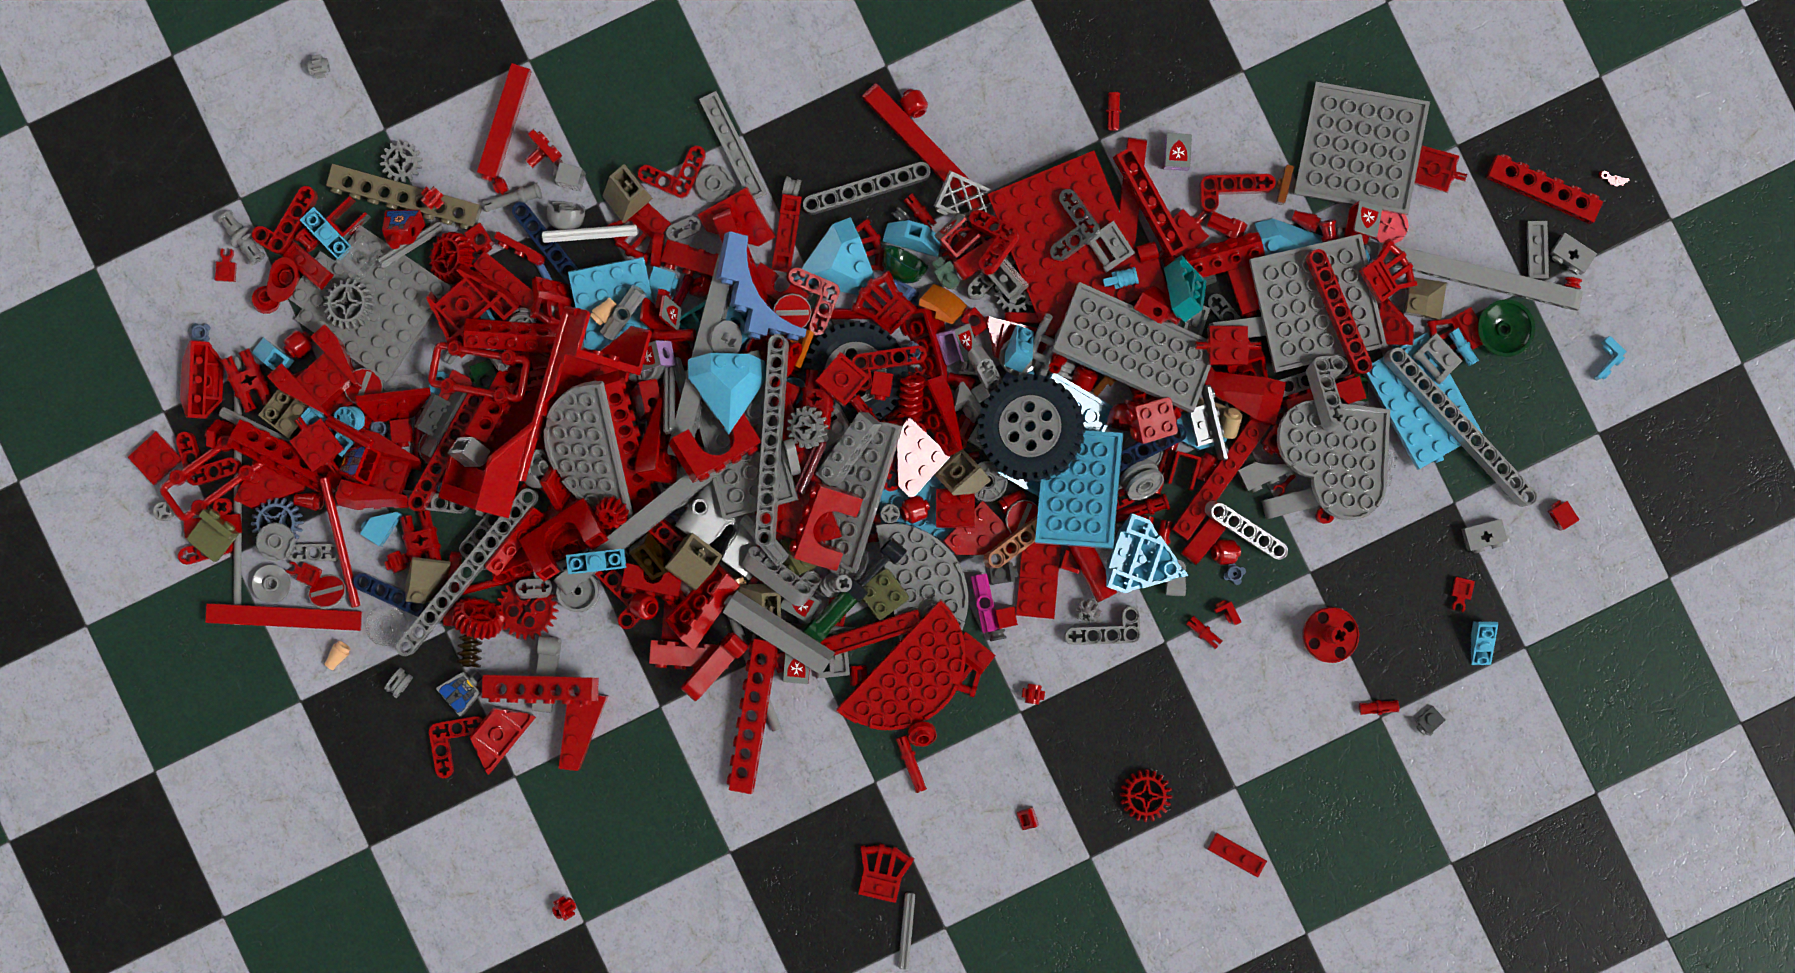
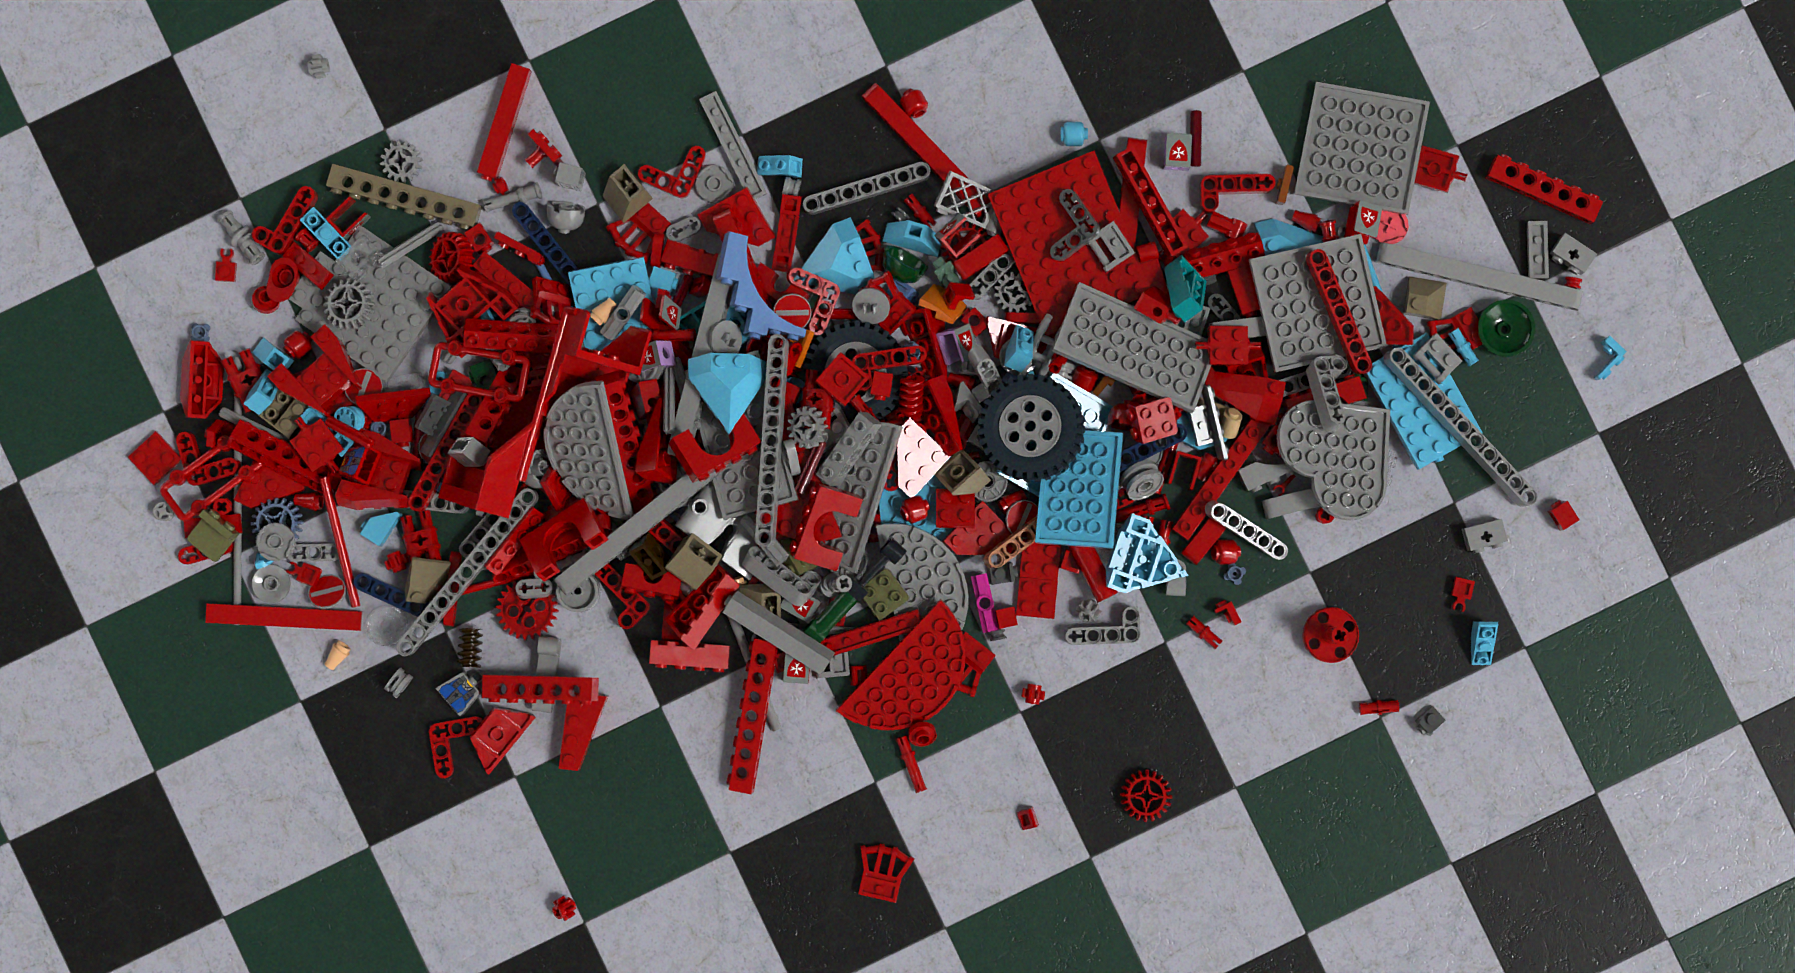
(261, 394): none -> medium azure slope
(261, 562): none -> medium azure tile
(402, 227): red torso -> none
(432, 197): red gear -> none
(477, 618): red gear -> none
(589, 233): white axle -> none
(596, 561): medium azure slope -> none
(612, 512): red gear -> none
(644, 606): red head -> none
(711, 668): red beam -> none
(780, 165): none -> medium azure bracket
(871, 305): none -> light grey piece
(890, 513): light grey wheel -> none
(906, 933): light grey axle -> none
(957, 292): none -> red panel
(1000, 239): red beam -> none
(1008, 280): light grey brick -> none
(1073, 134): none -> medium azure head
(1113, 111): red axle -> none
(1122, 278): medium azure hinge -> none
(1196, 132): none -> dark red axle
(1237, 855): red tile -> none
(1379, 278): red plate -> none
(1613, 180): piece -> none

